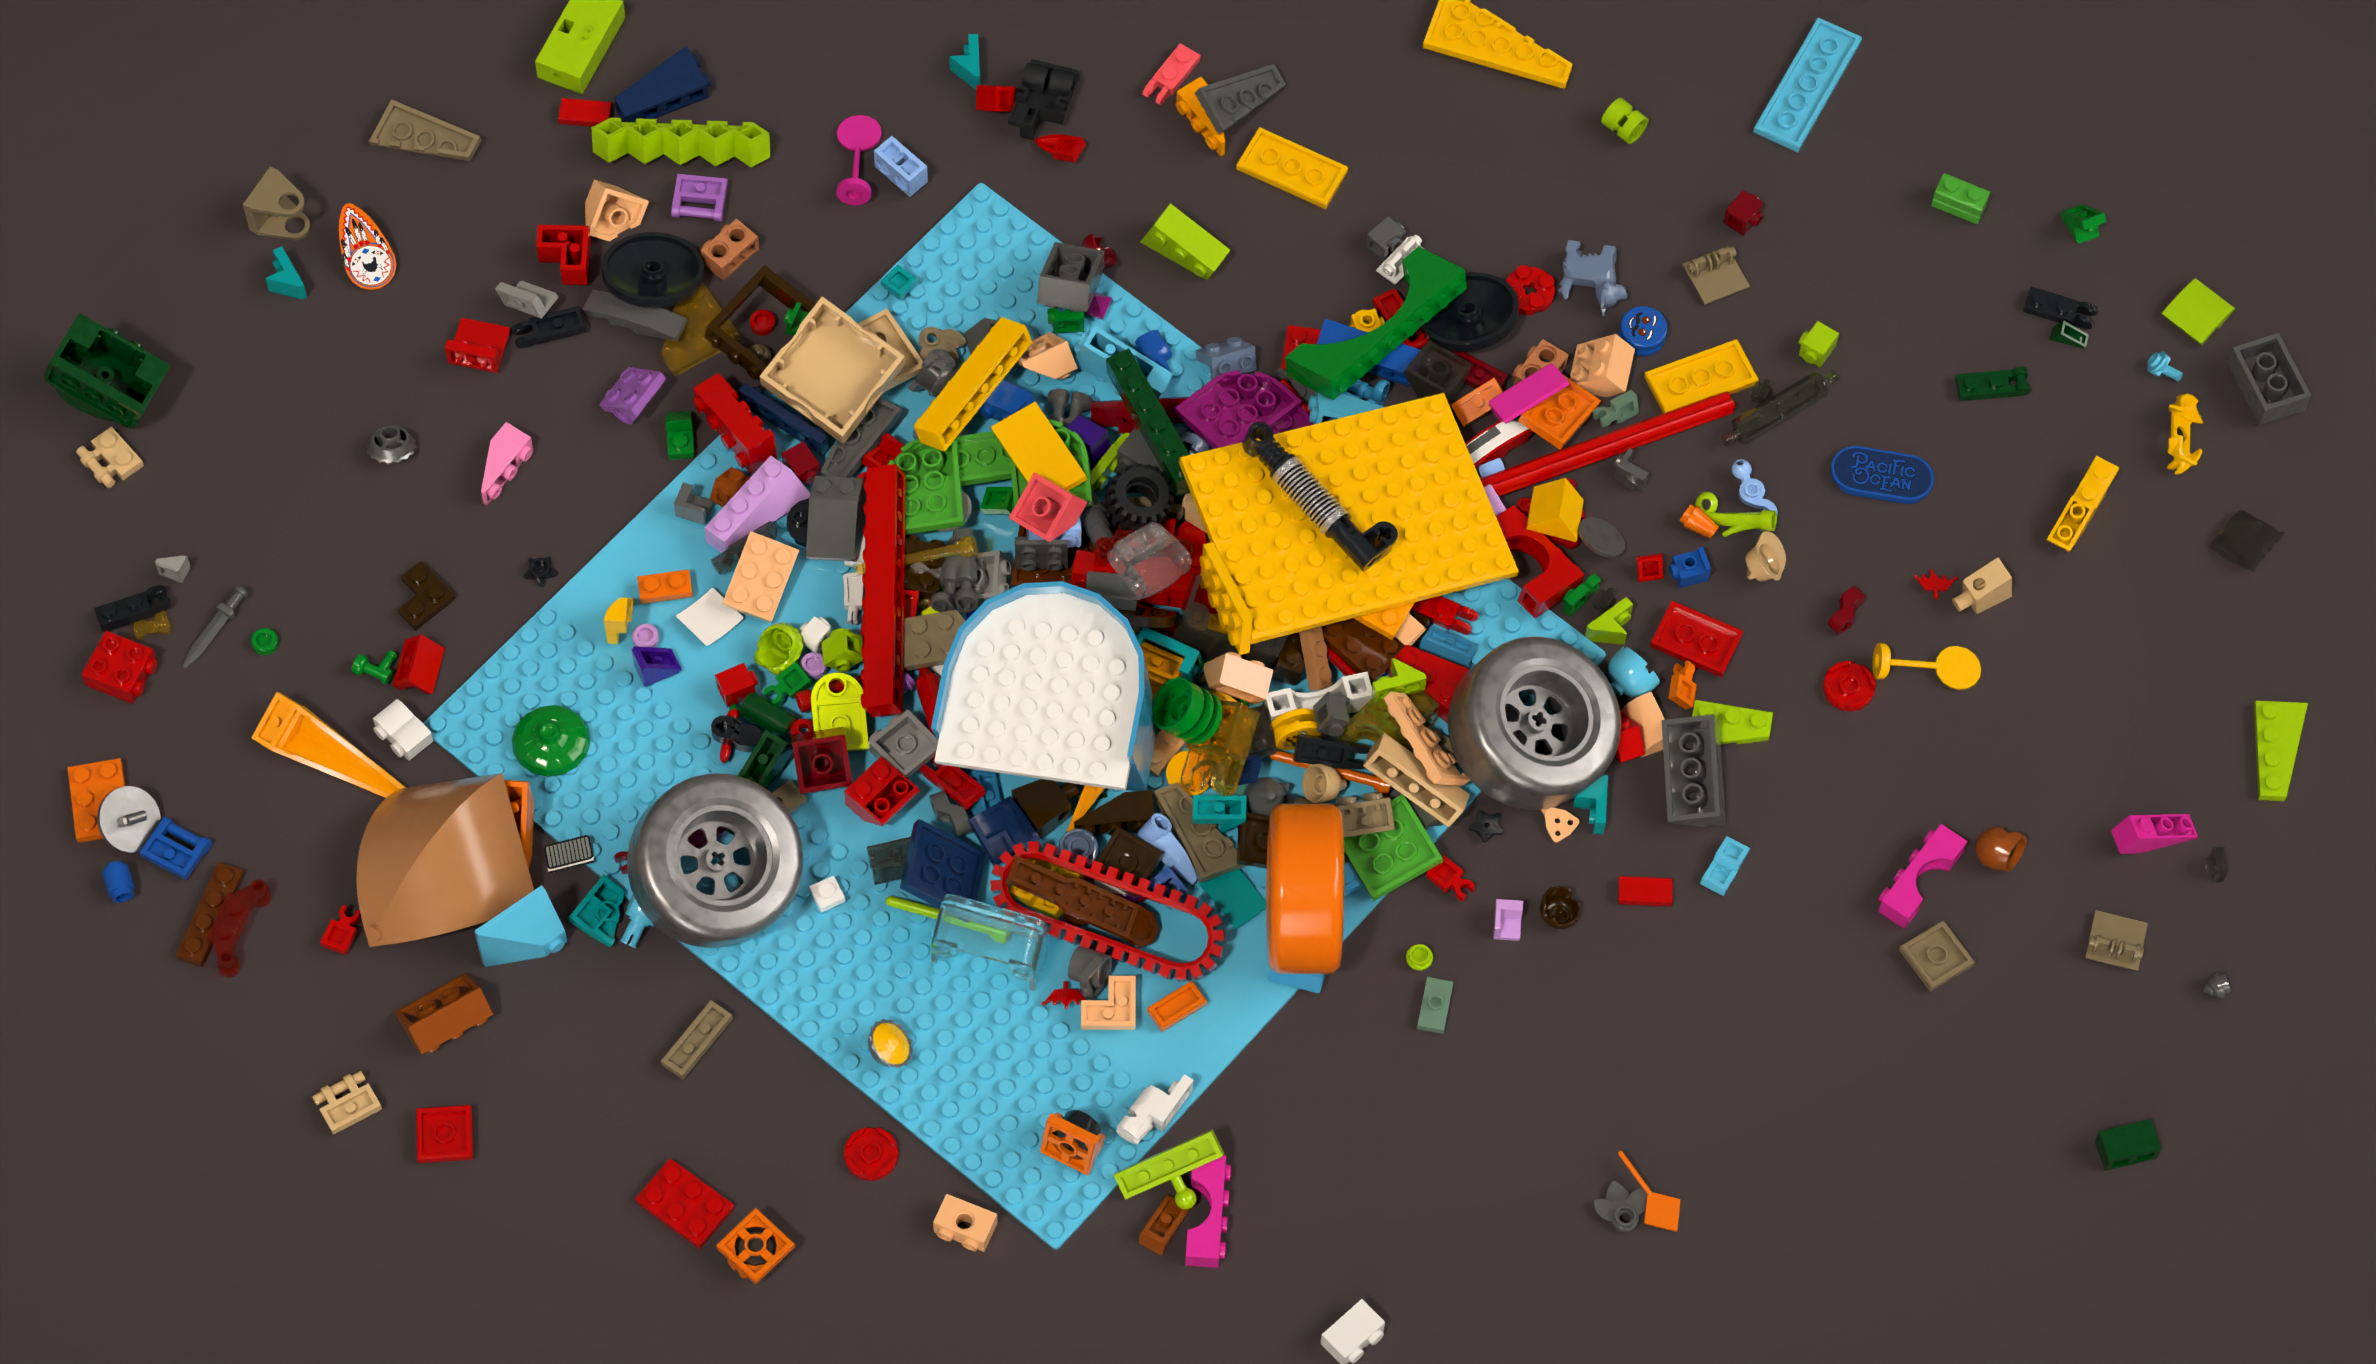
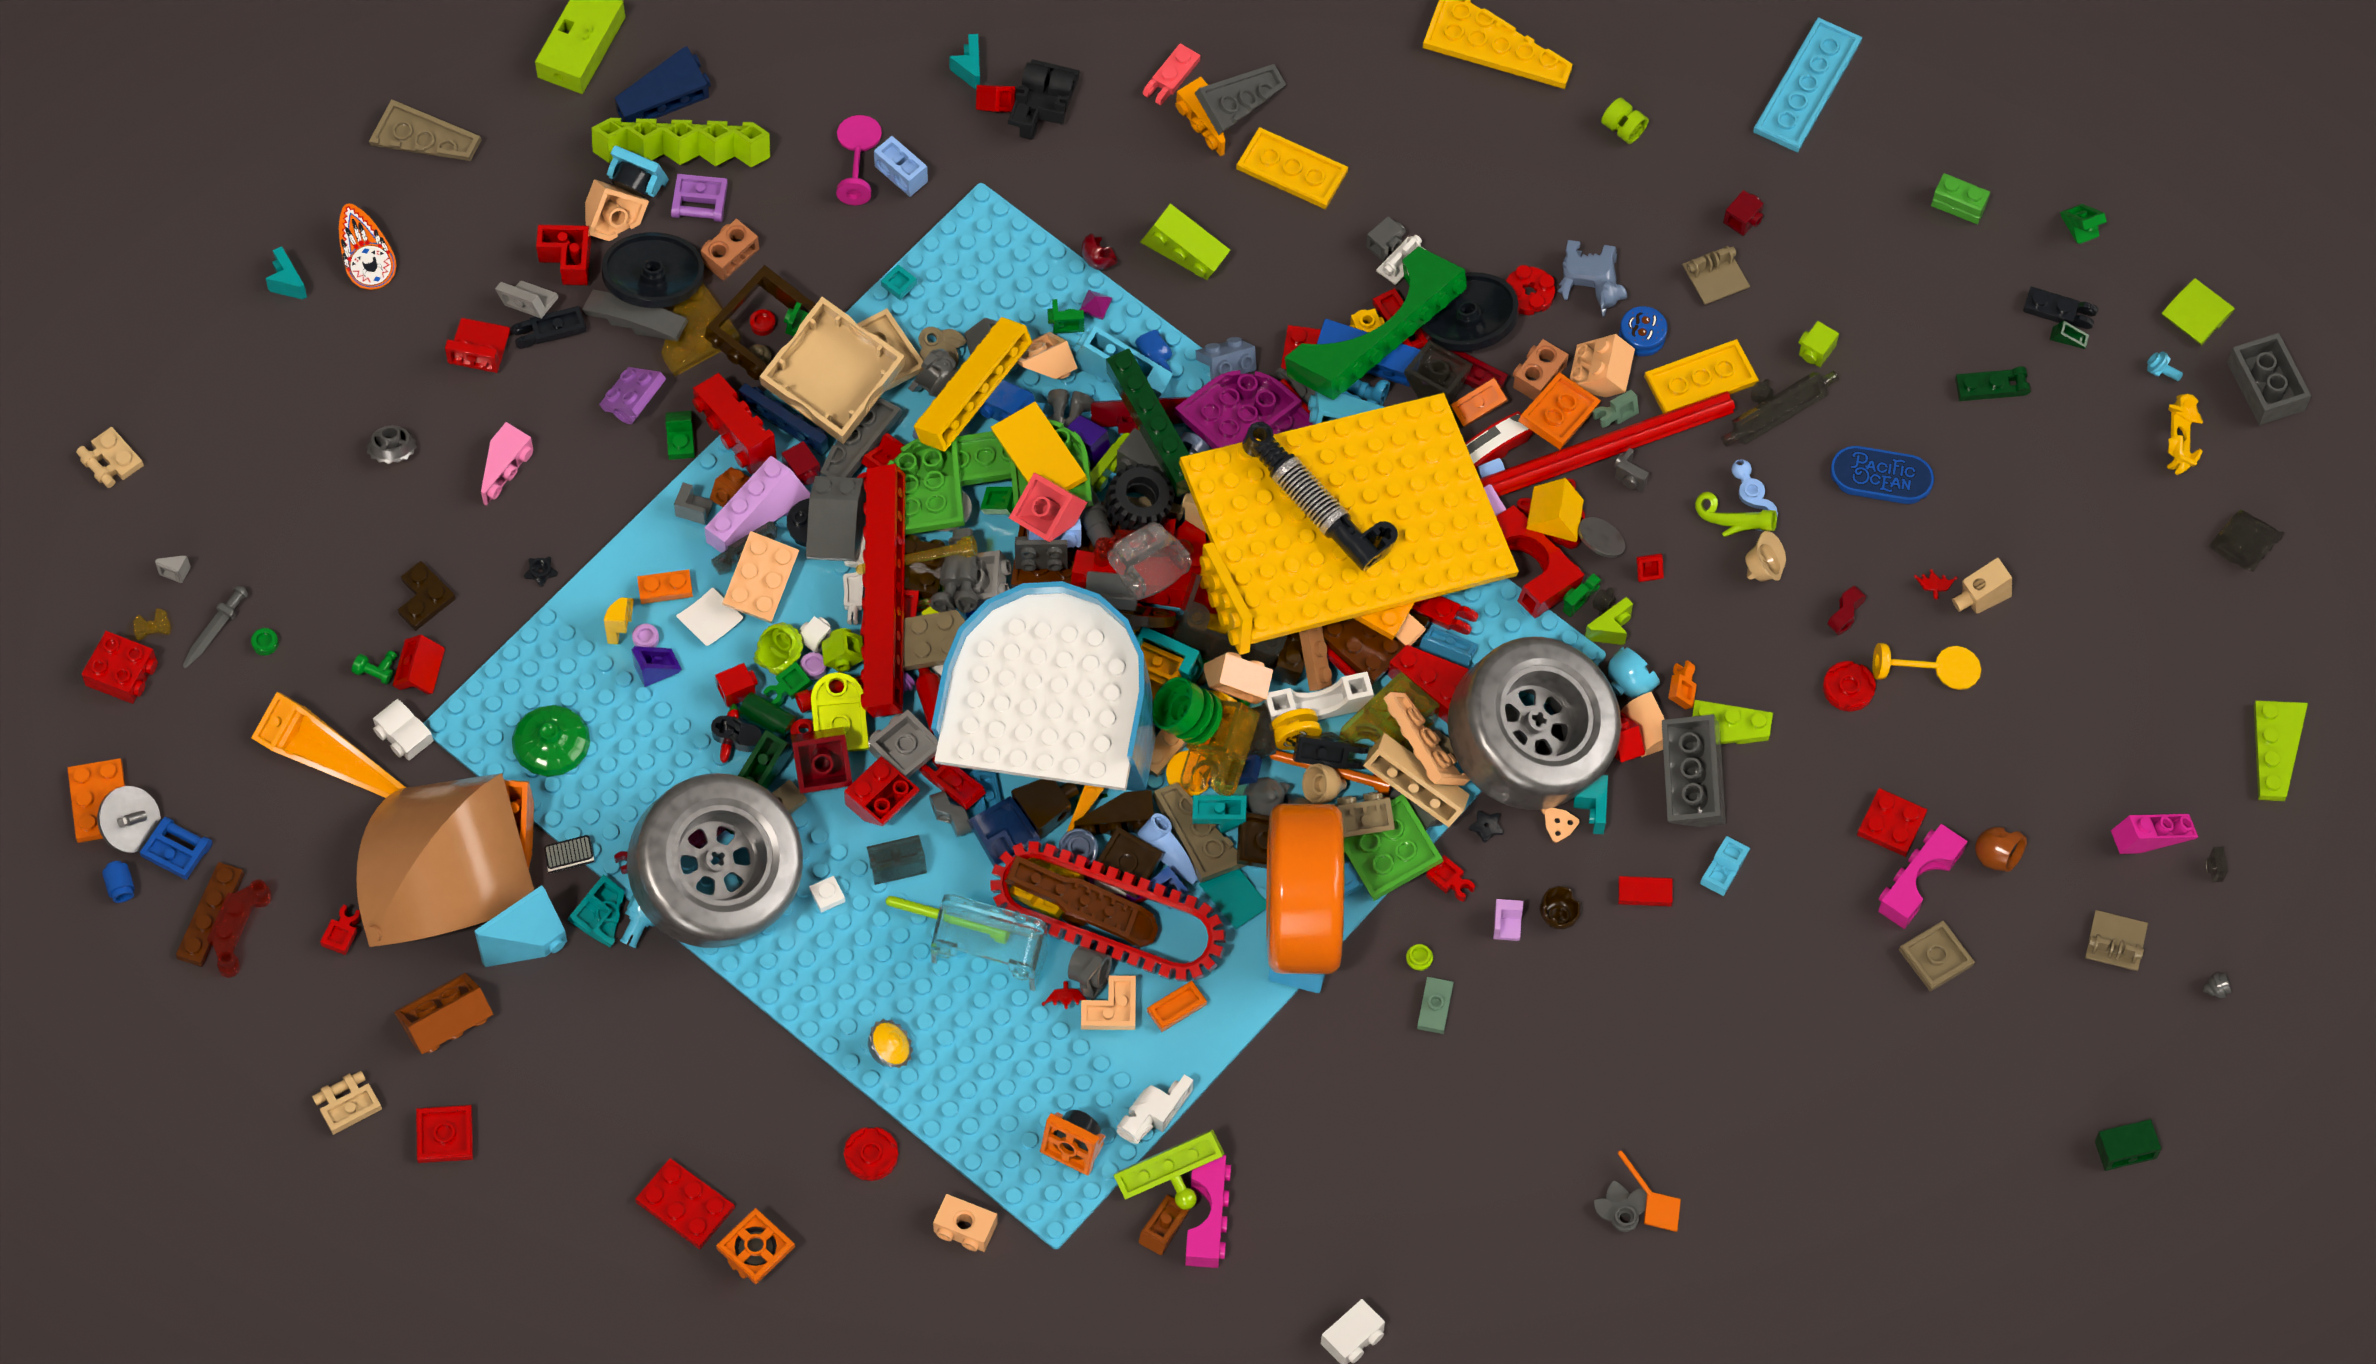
(104, 373): dark green brick -> none
(132, 608): black hinge -> none
(270, 208): dark tan hose -> none
(584, 112): red tile -> none
(635, 173): none -> piece
(696, 1039): dark tan plate -> none
(941, 865): dark blue plate -> none
(1062, 146): red plate -> none
(1070, 277): dark grey brick -> none
(1331, 714): dark grey brick -> none
(1404, 680): lime slope -> none
(1528, 393): dark pink slope -> none
(1686, 575): blue brick -> none
(1696, 638): red plate -> none
(1698, 521): orange cone -> none
(1892, 822): none -> red plate
(2083, 504): yellow slope -> none

